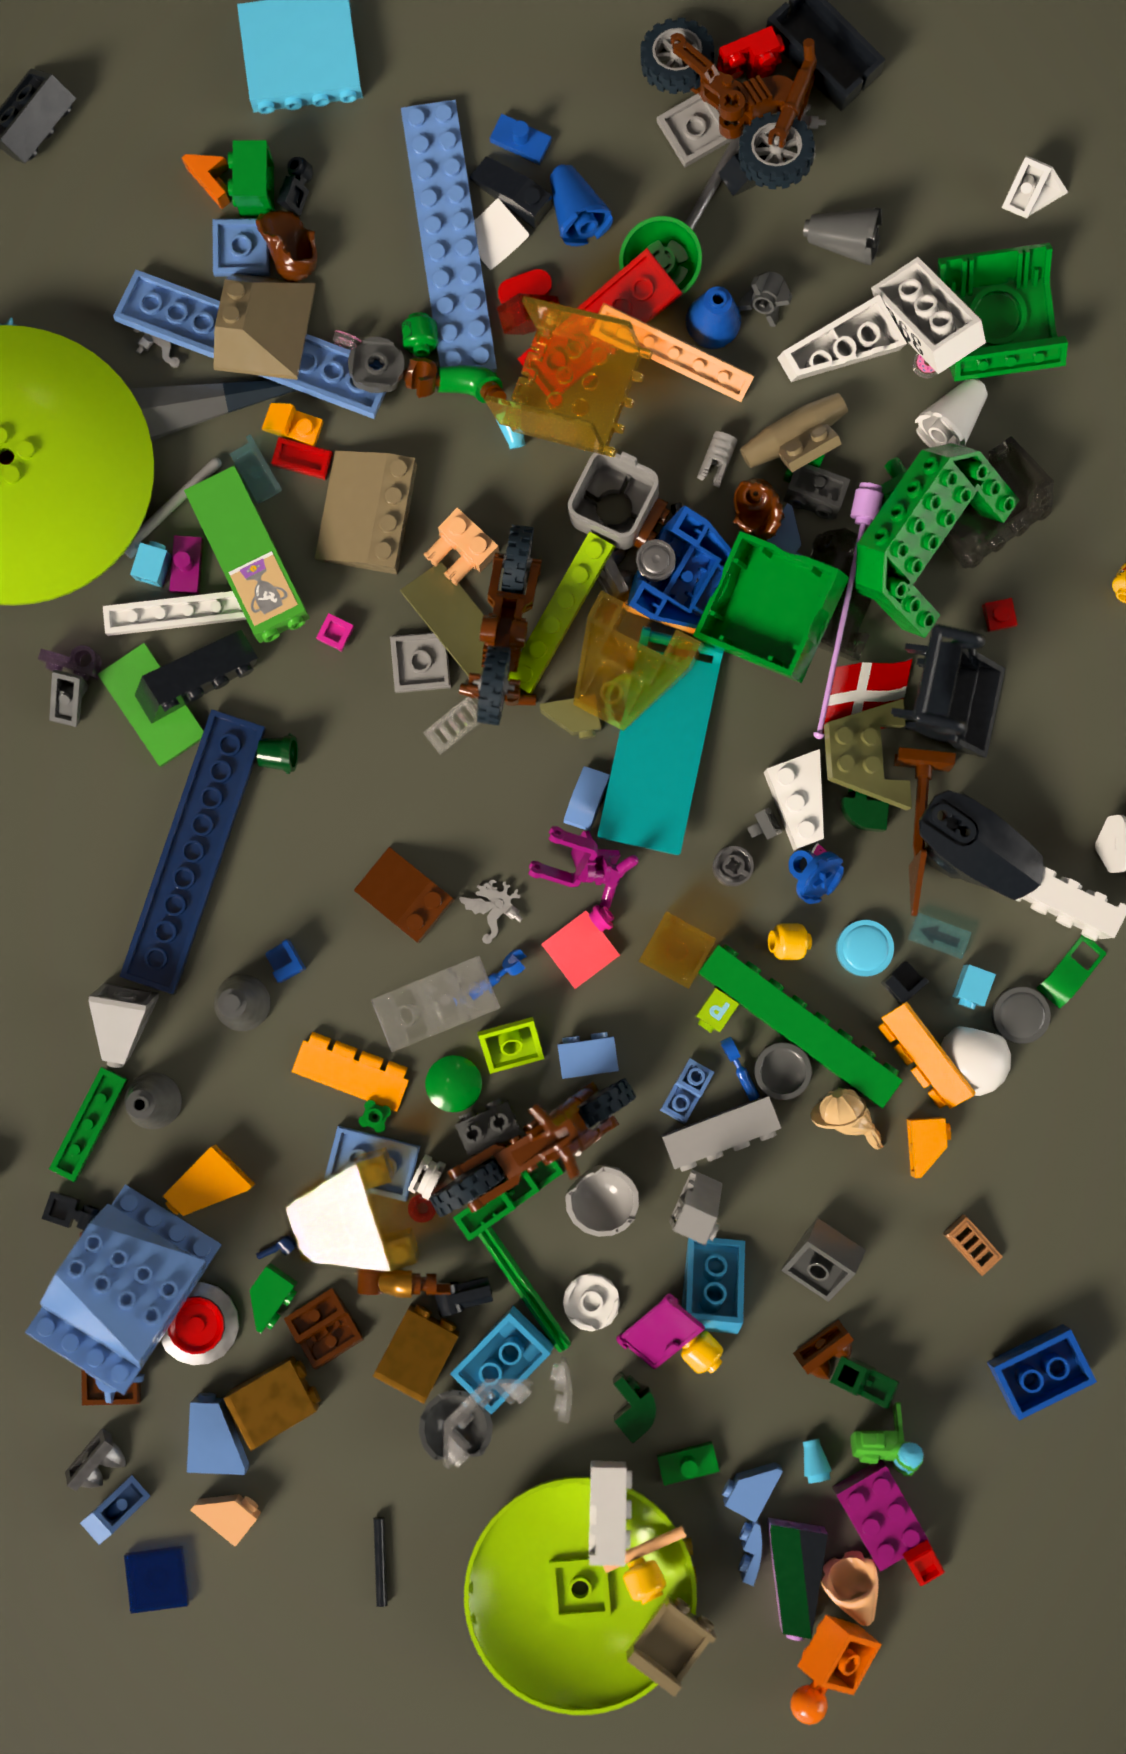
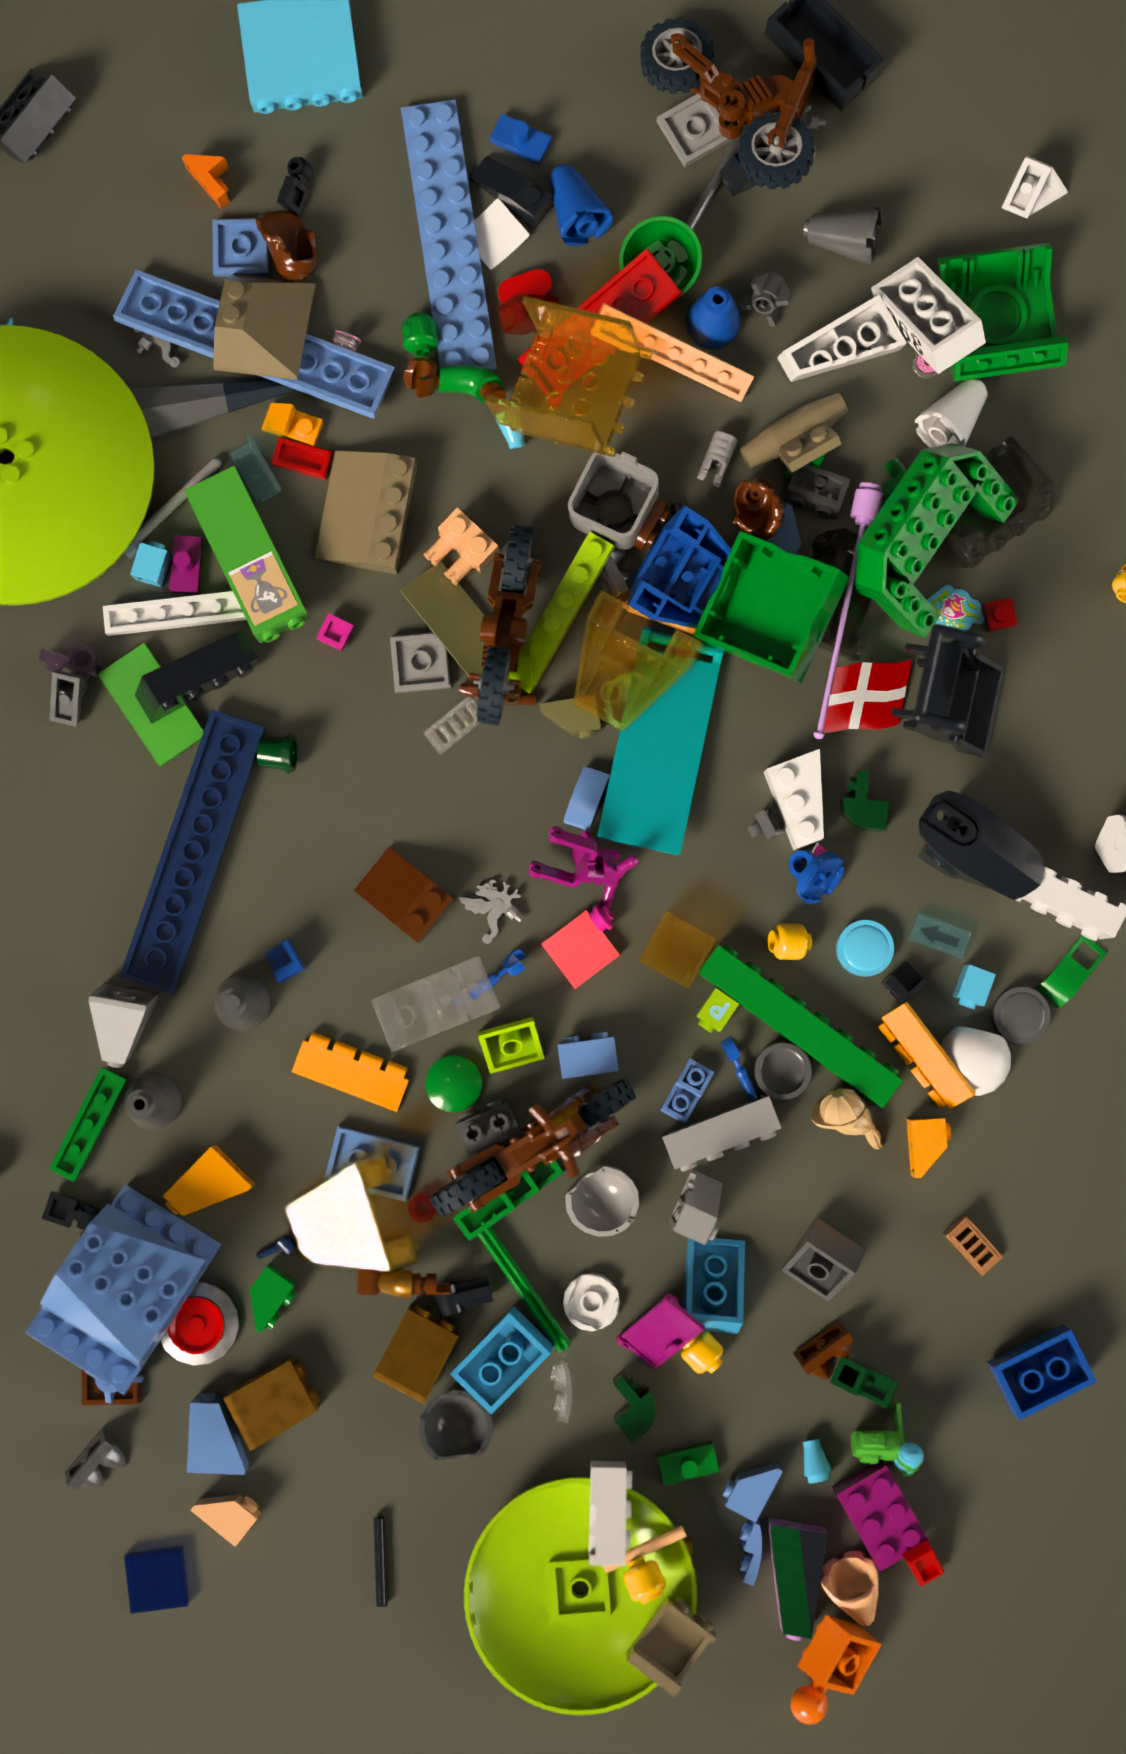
(115, 1510): medium blue slope -> none
(252, 177): green brick -> none
(324, 1328): reddish brown slope -> none
(376, 380): dark grey plate -> none
(382, 1113): green plate -> none
(430, 1177): white wheel -> none
(454, 1443): clear slope -> none
(656, 560): flat silver wheel -> none
(733, 866): flat silver wheel -> none
(752, 54): red plate -> none
(856, 754): olive wing -> none
(924, 762): reddish brown piece -> none
(956, 608): none -> sticker

